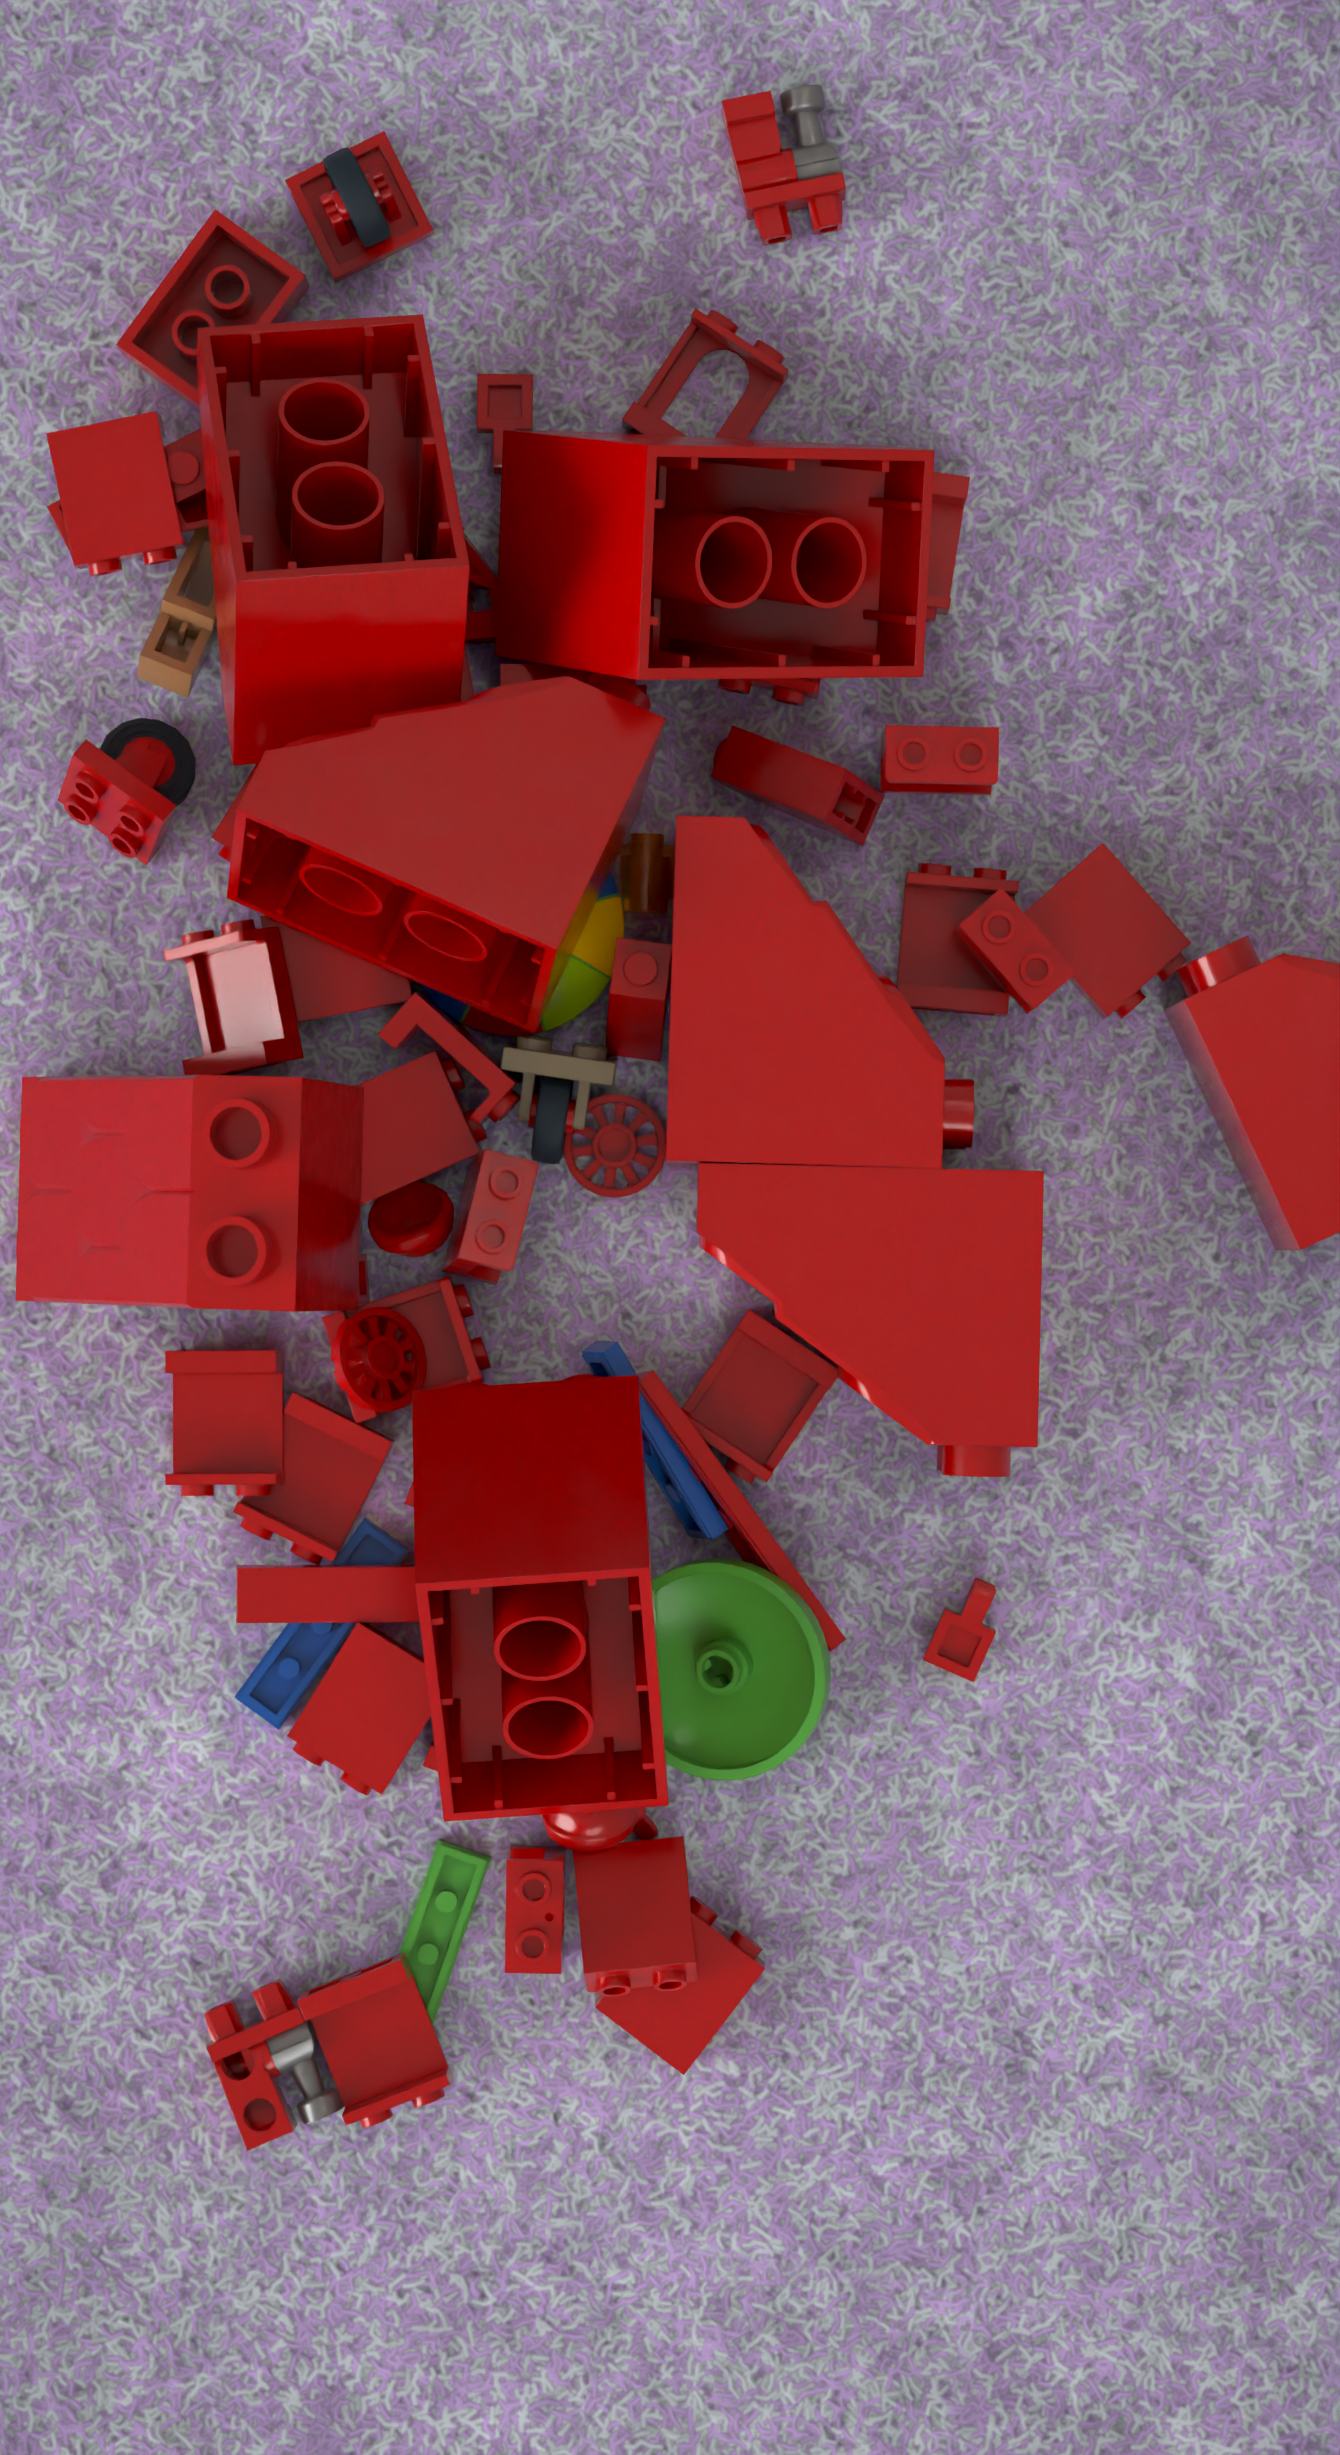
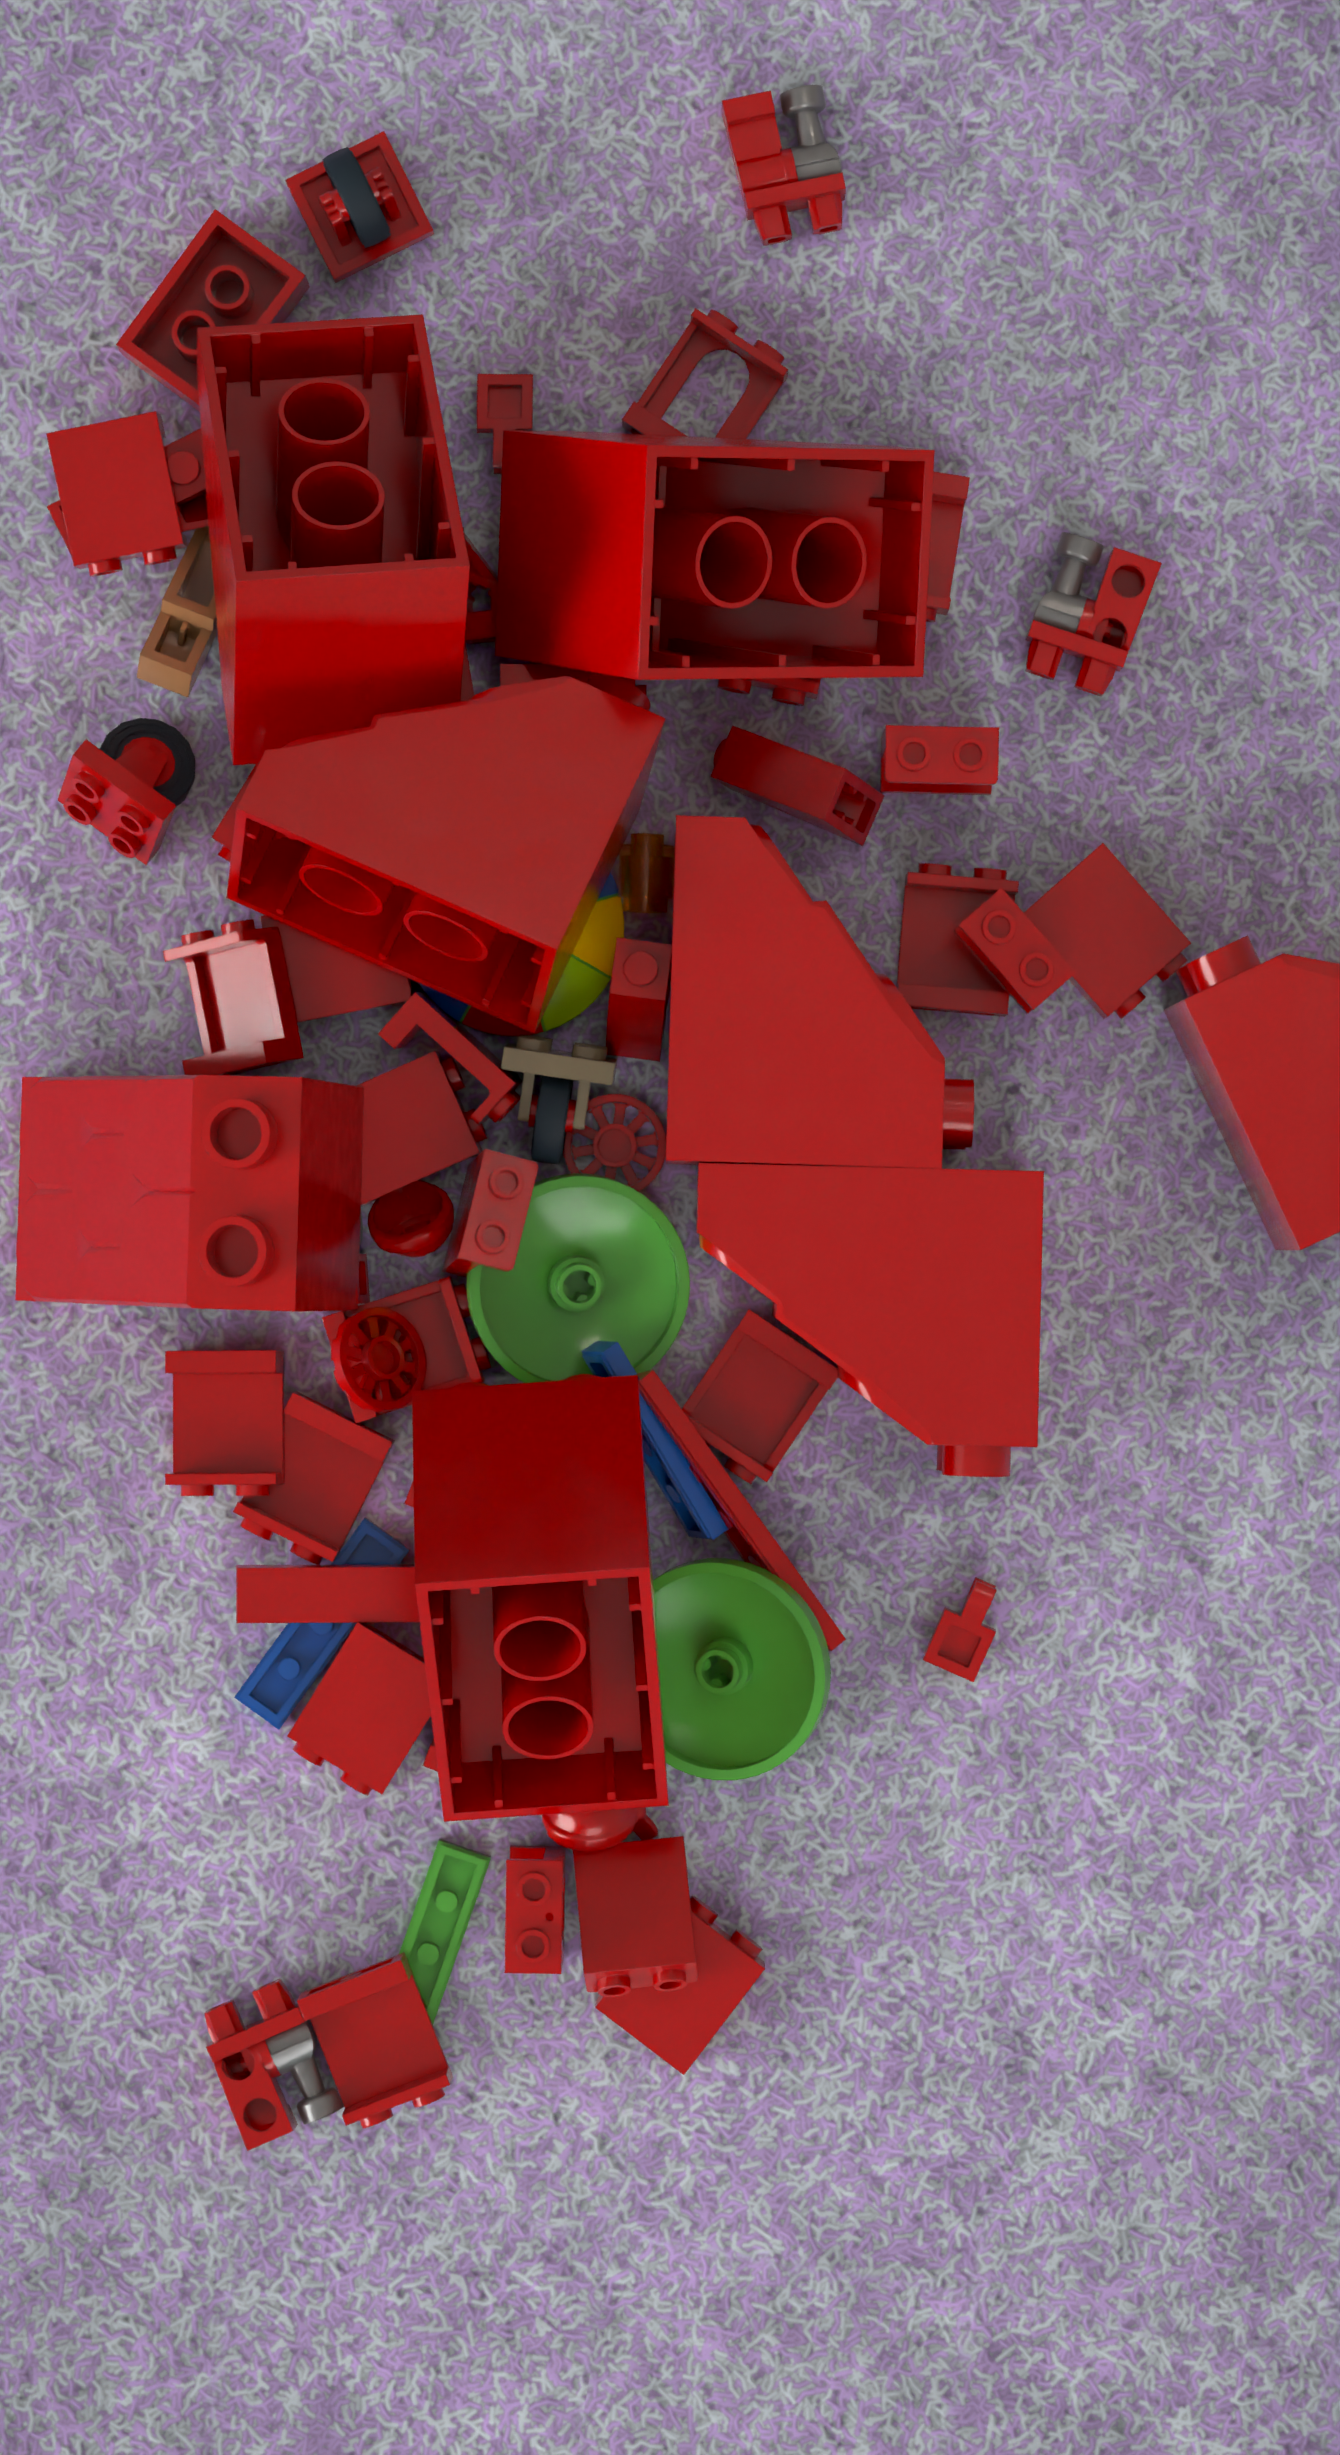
(586, 1270): none -> bright green dish
(1089, 628): none -> red hips

